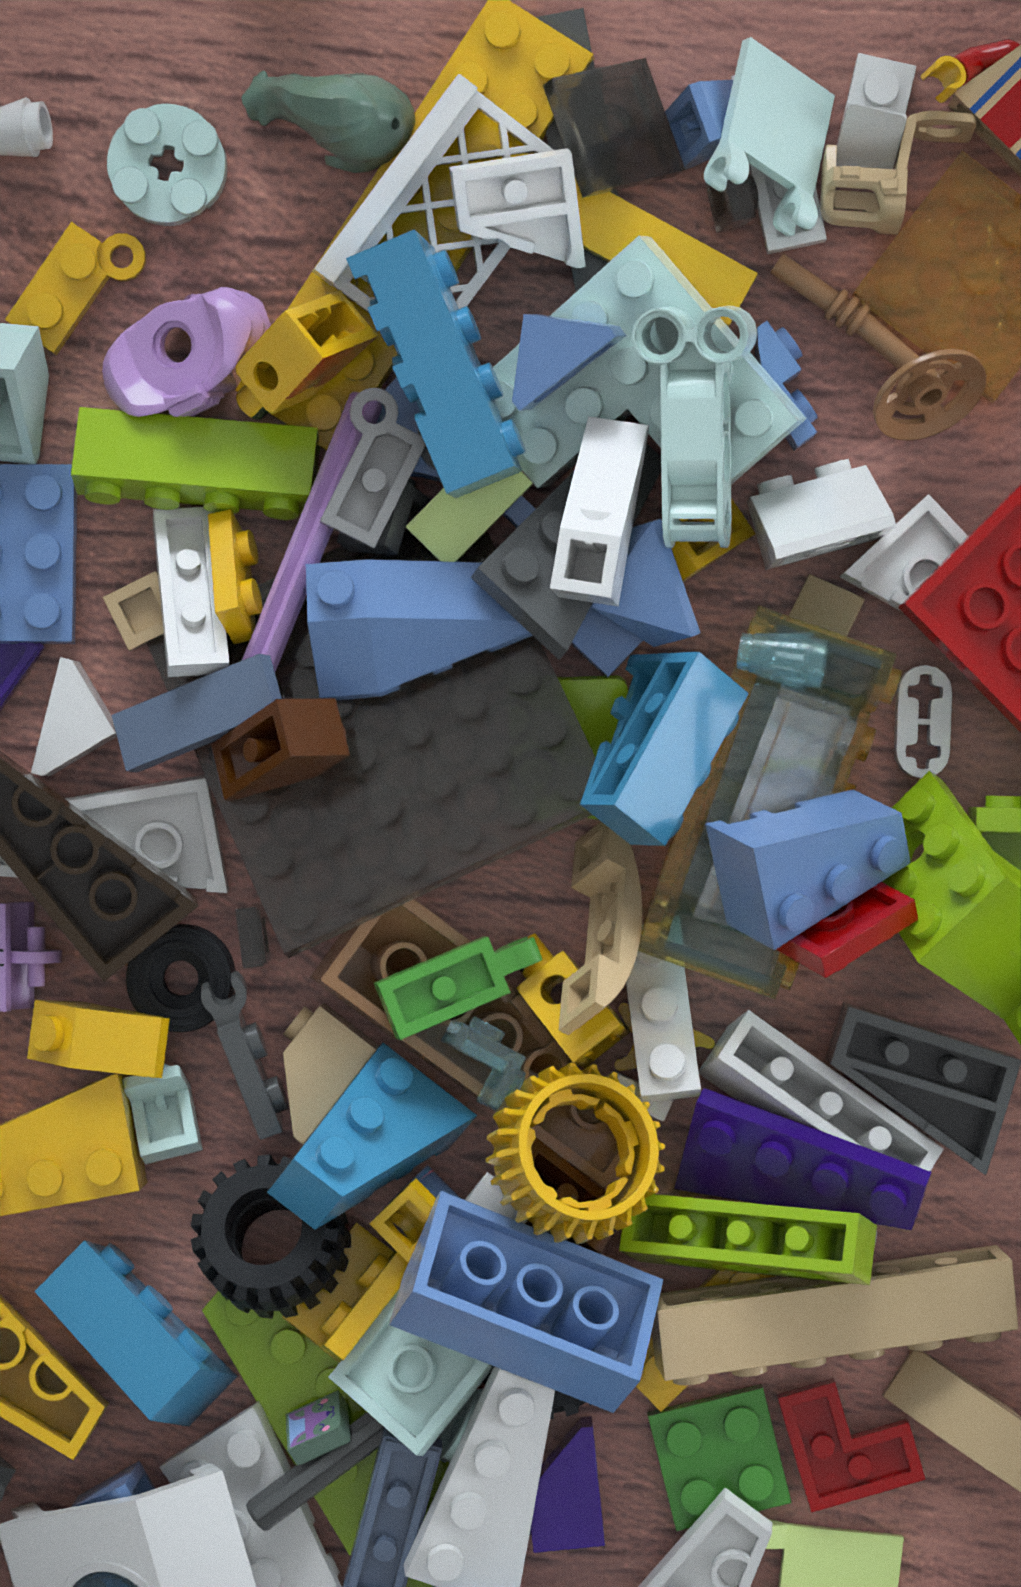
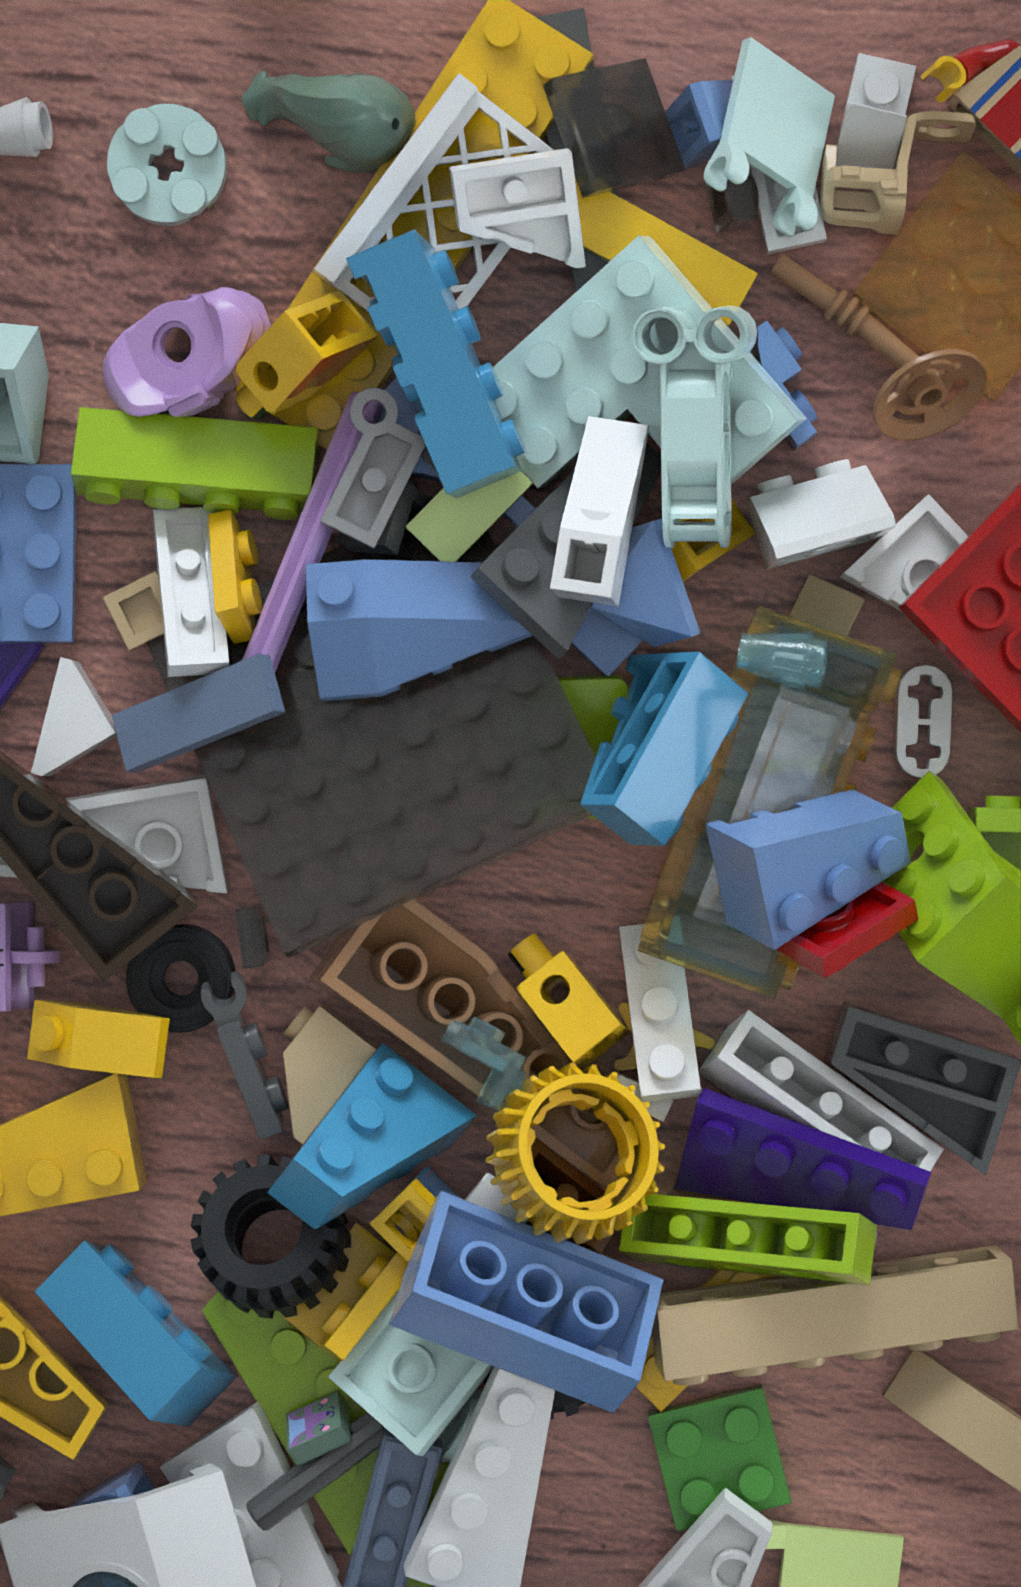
(71, 282): yellow hinge -> none
(163, 1115): light aqua bracket -> none
(280, 746): reddish brown slope -> none
(452, 983): bright green plate -> none
(554, 352): medium blue slope -> none
(568, 1495): dark purple slope -> none
(608, 875): tan slope -> none
(842, 1465): red plate -> none

